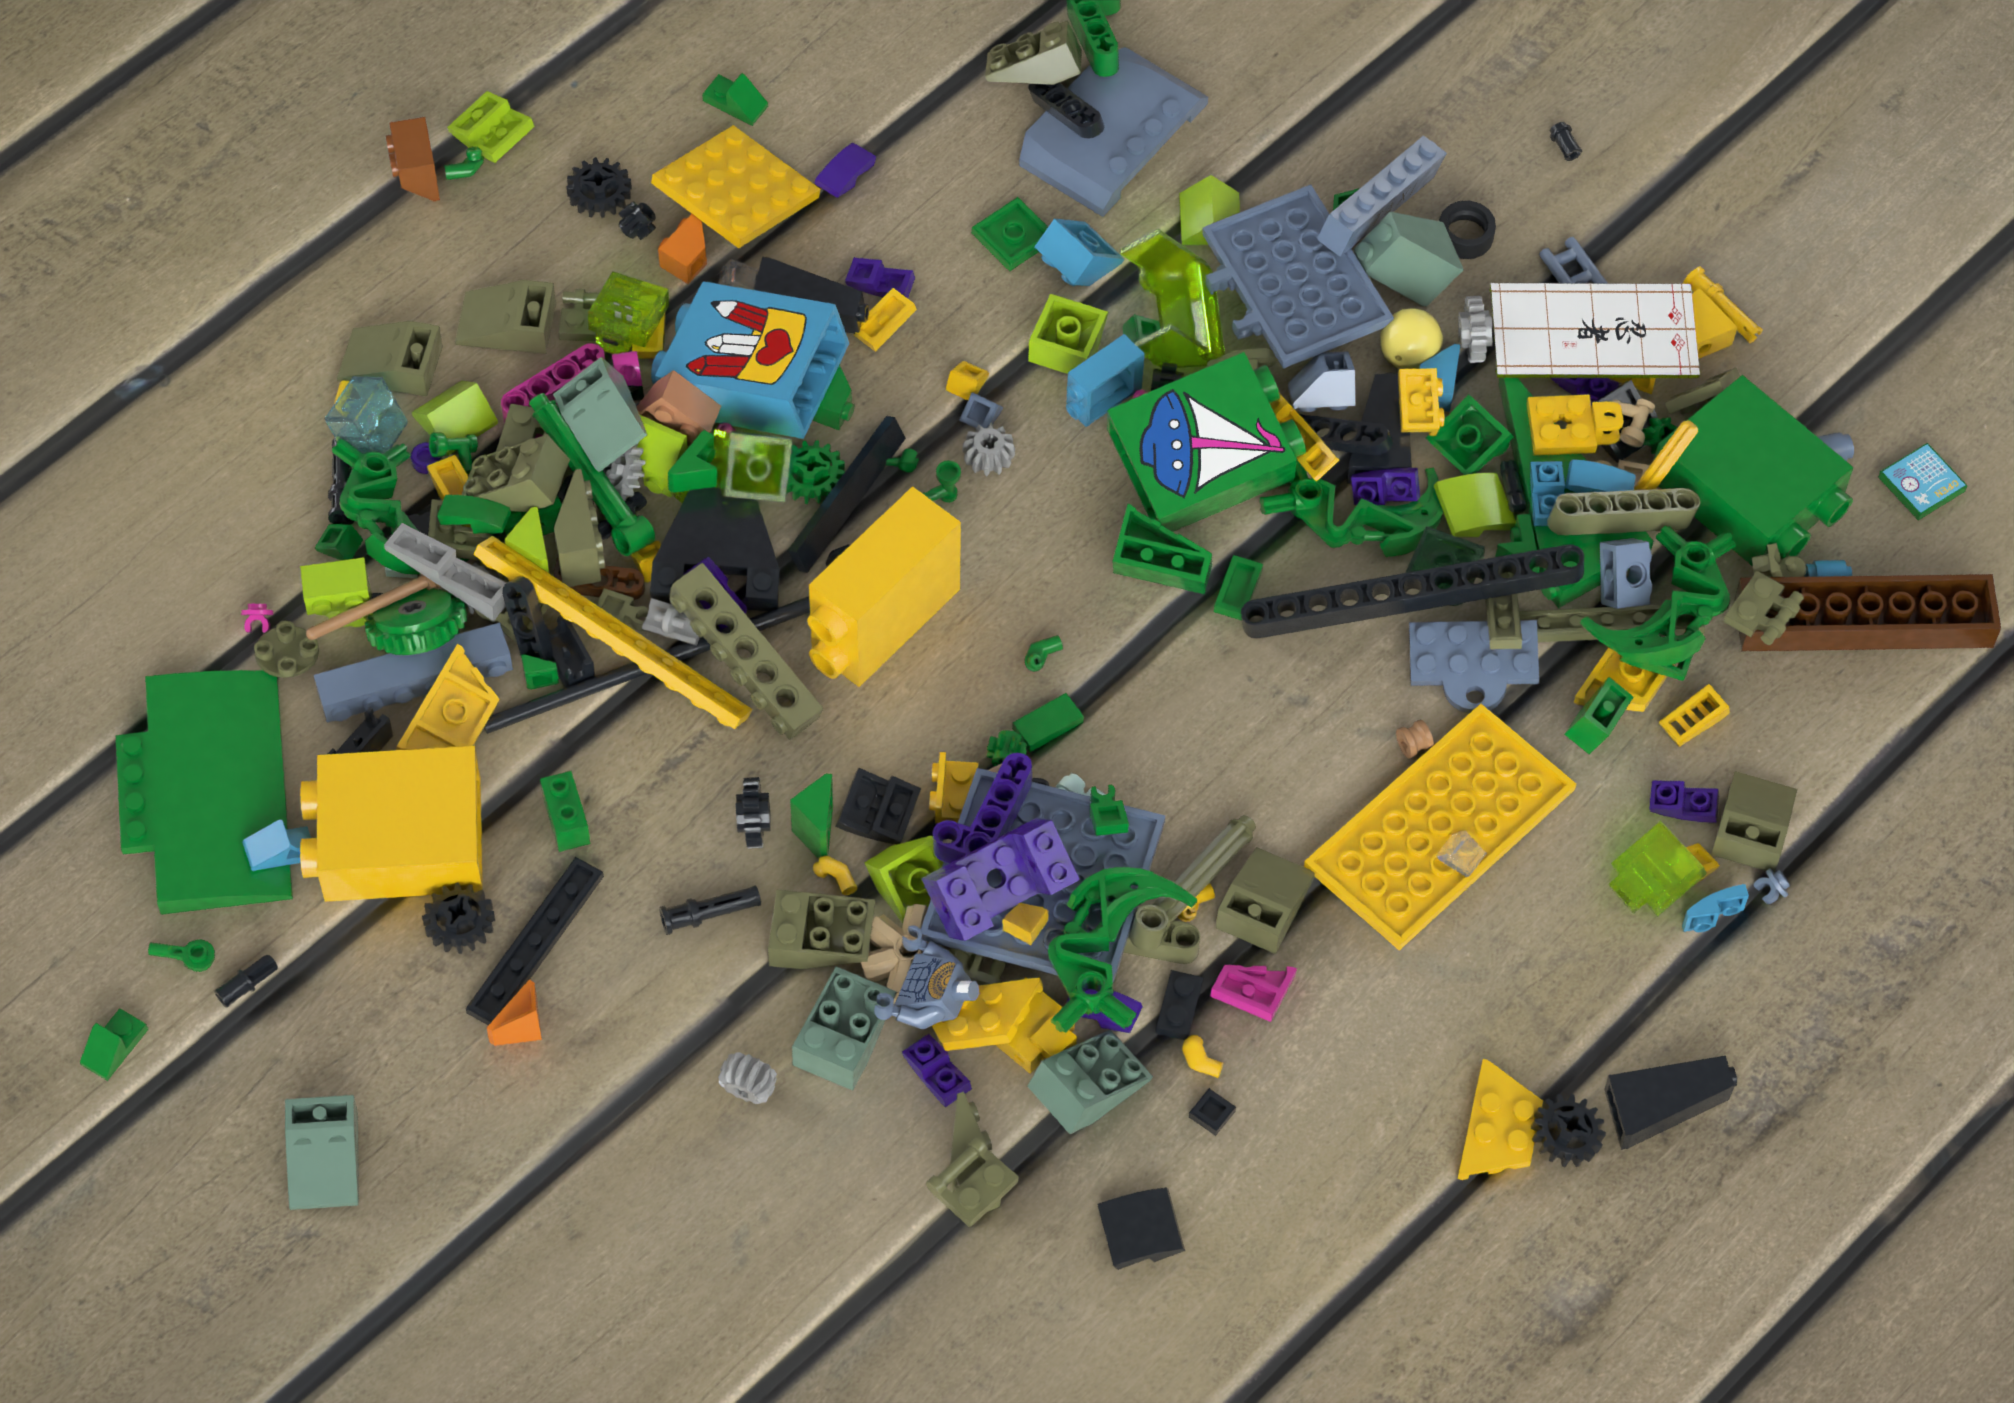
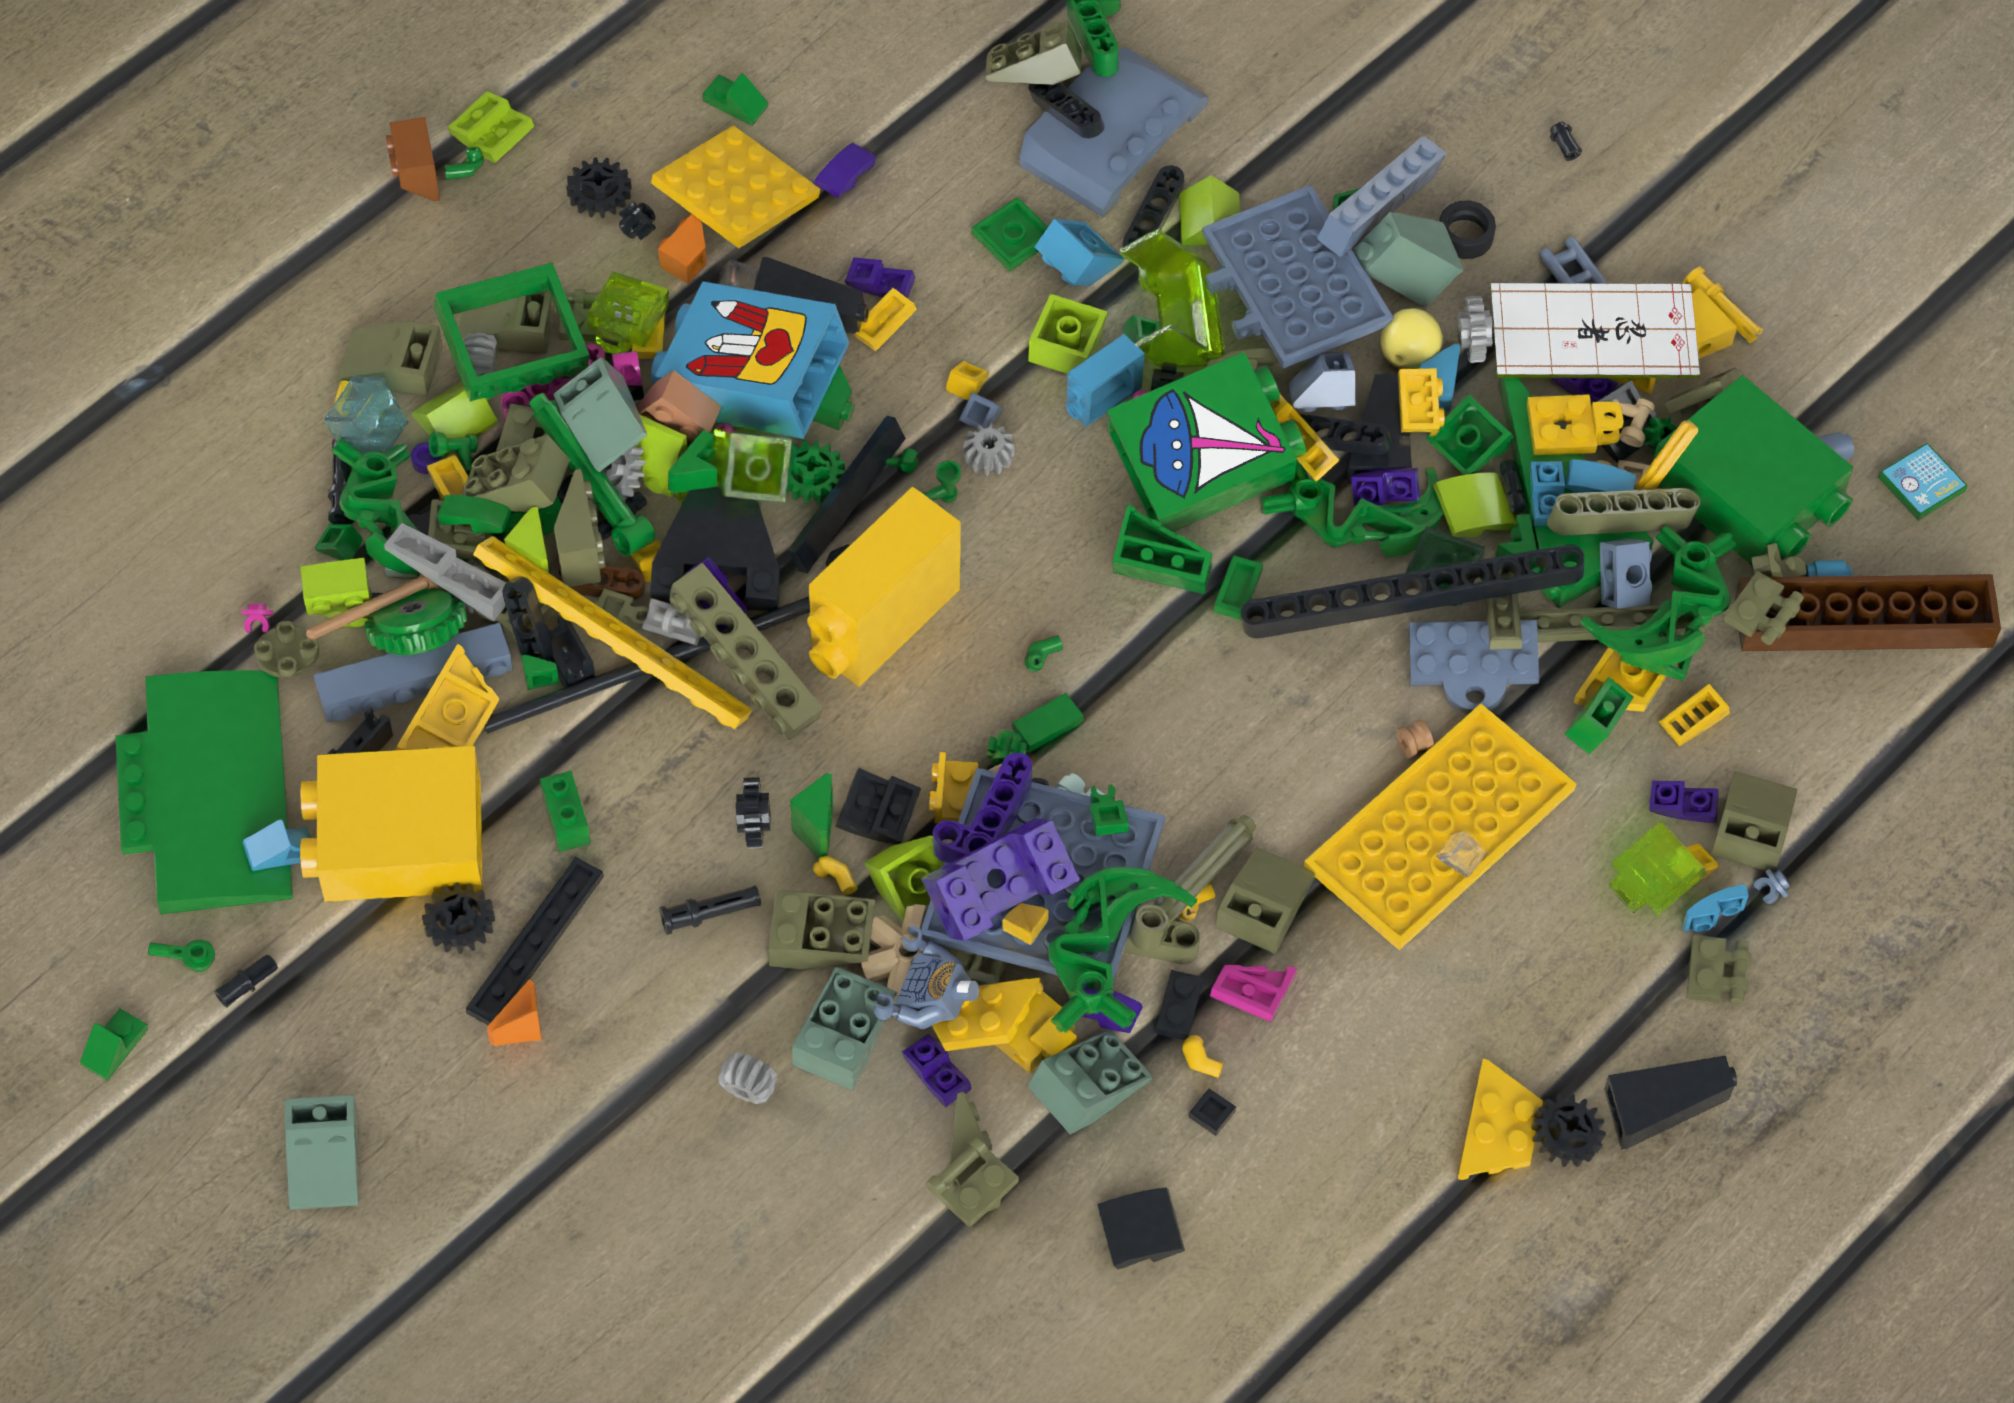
(482, 352): none -> light grey gear
(500, 290): none -> green window
(1150, 212): none -> black beam
(1707, 969): none -> olive plate

